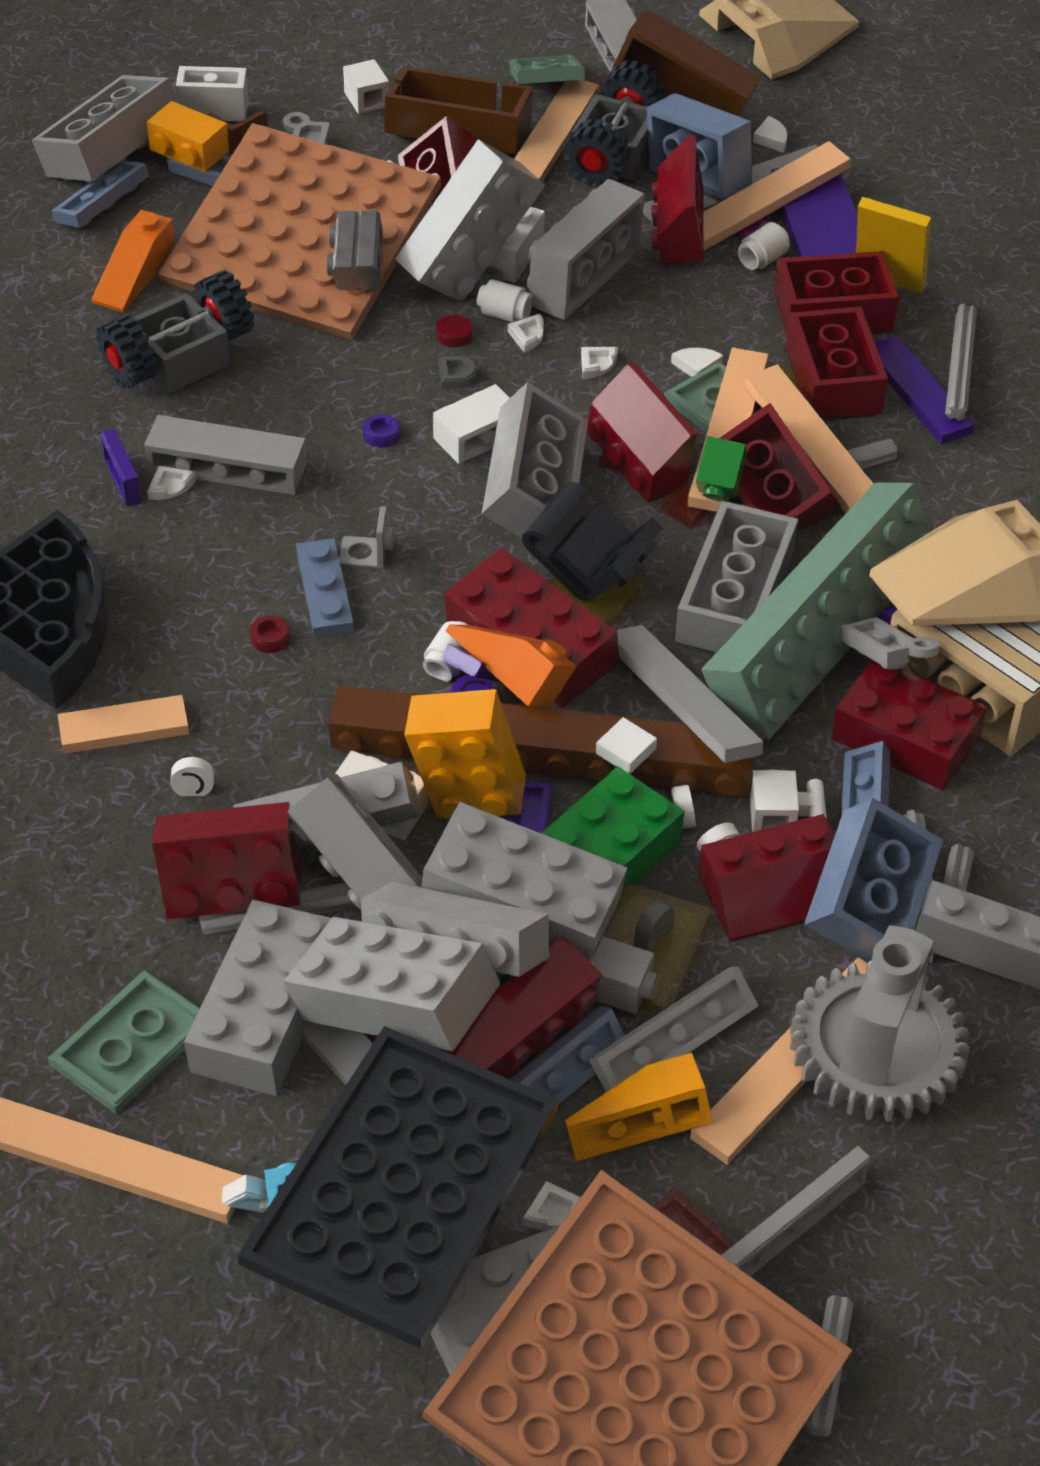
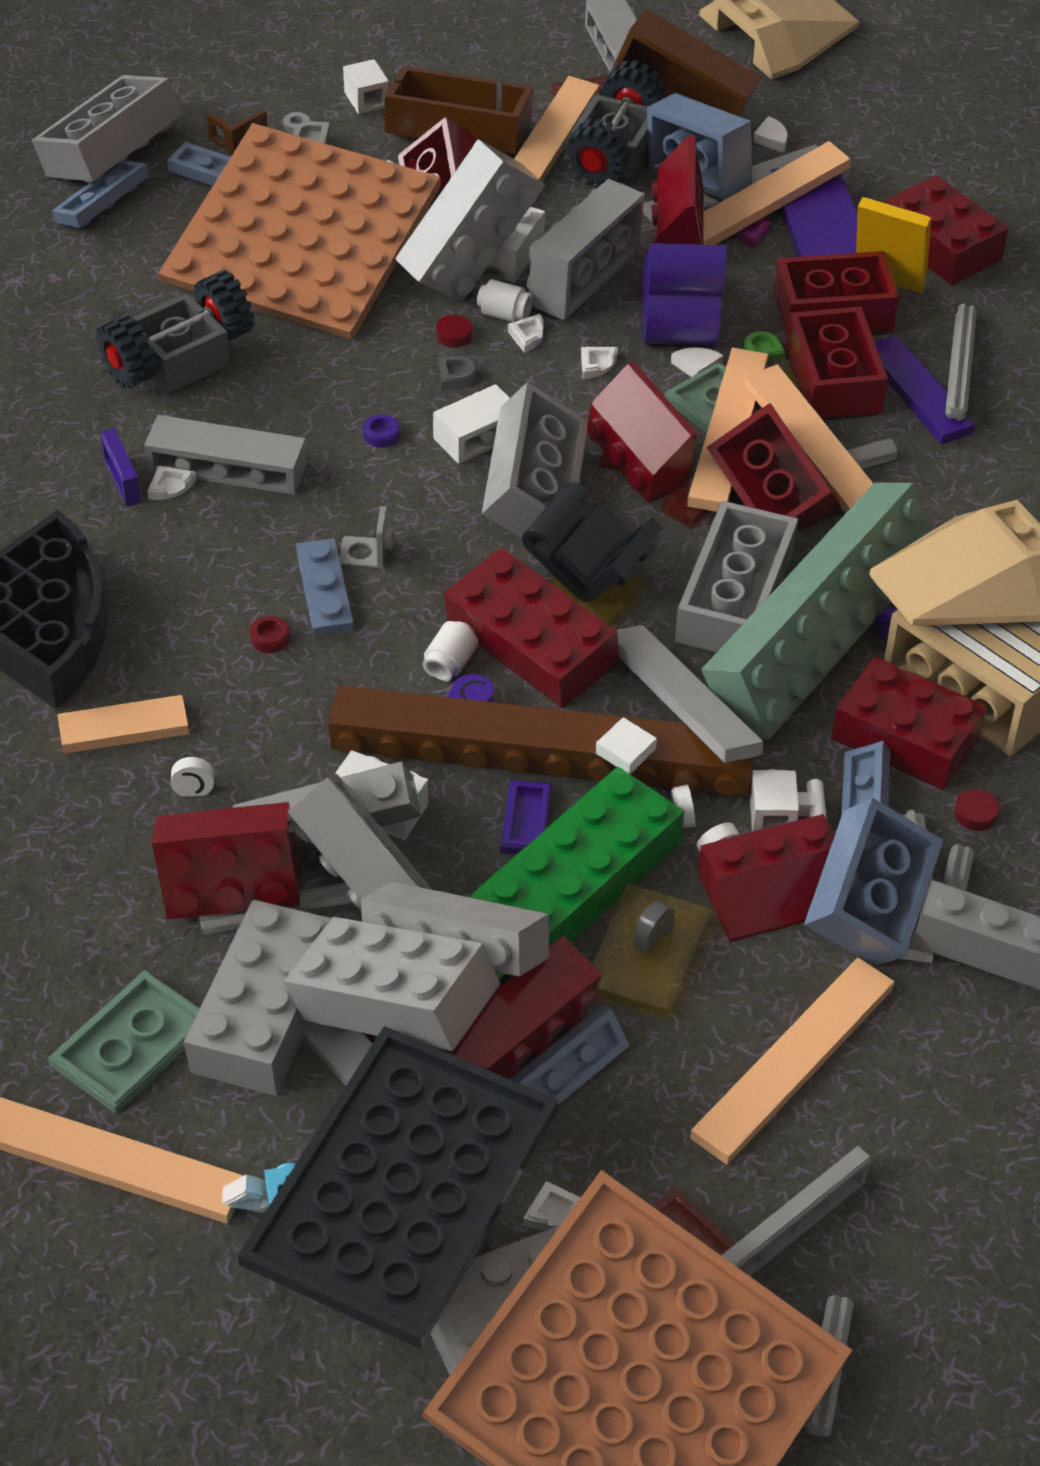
(135, 260): orange slope -> none
(188, 136): light orange brick -> none
(214, 90): white brick -> none
(357, 250): flat silver brick -> none
(465, 752): light orange brick -> none
(468, 663): tile -> none
(525, 665): orange slope -> none
(527, 870): light grey brick -> none
(546, 69): sand green tile -> none
(625, 974): light grey brick -> none
(643, 1107): light orange slope -> none
(677, 1028): light grey plate -> none
(682, 293): none -> dark purple brick
(721, 469): green brick -> none
(763, 246): white brick -> none
(765, 343): none -> bright green tile
(881, 1033): light grey piece -> none
(886, 643): light grey hinge -> none
(961, 232): none -> dark red brick
(976, 809): none -> dark red tile

